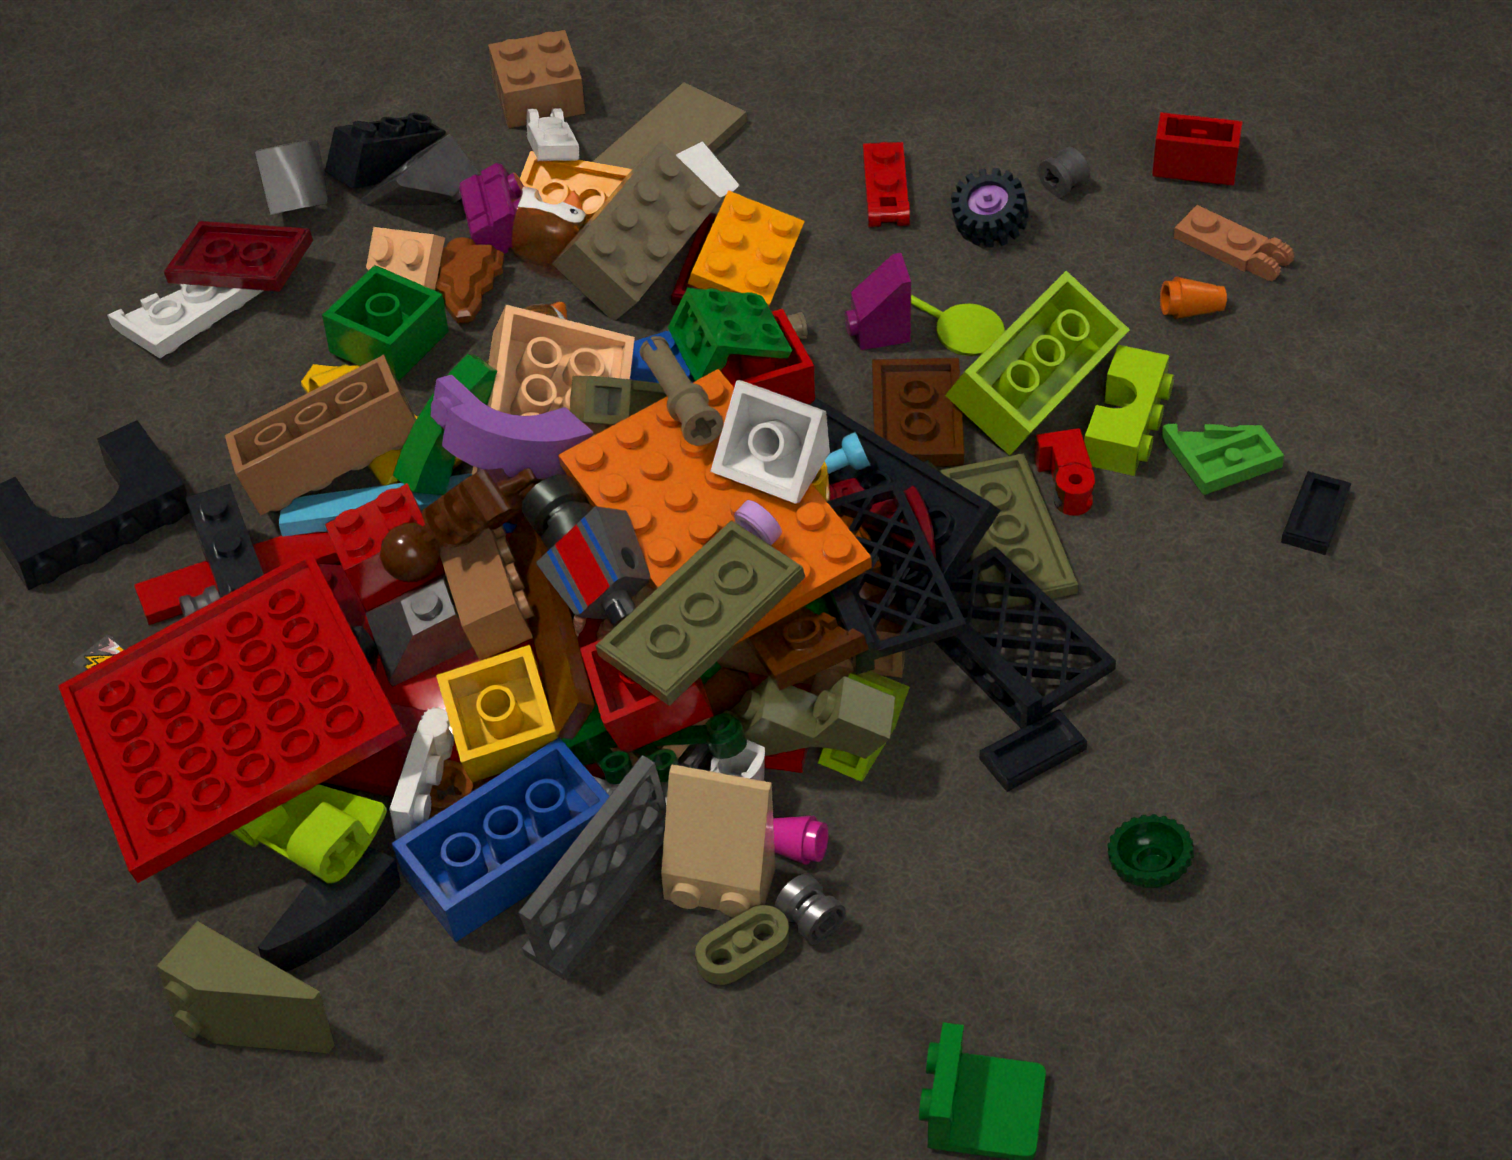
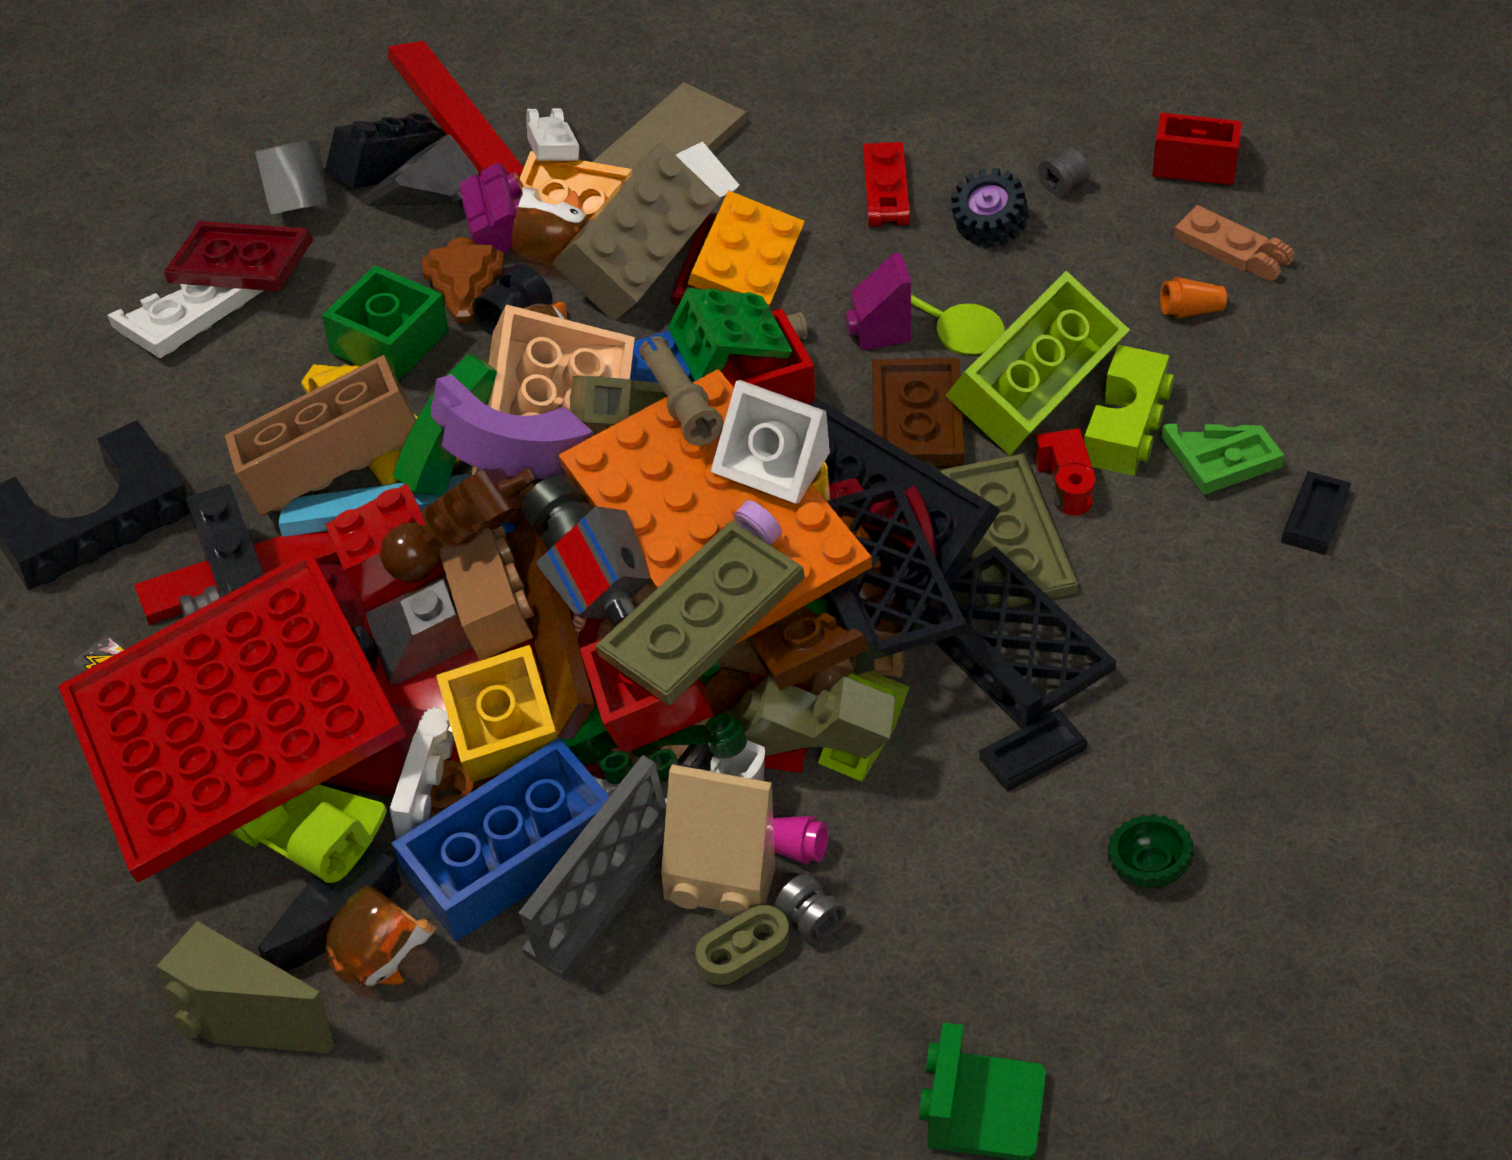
(372, 938): none -> clear orange piece
(407, 254): light nougat wing -> none
(451, 106): none -> red tile
(518, 288): none -> black wheel
(536, 75): medium nougat brick -> none
(849, 454): medium azure piece -> none

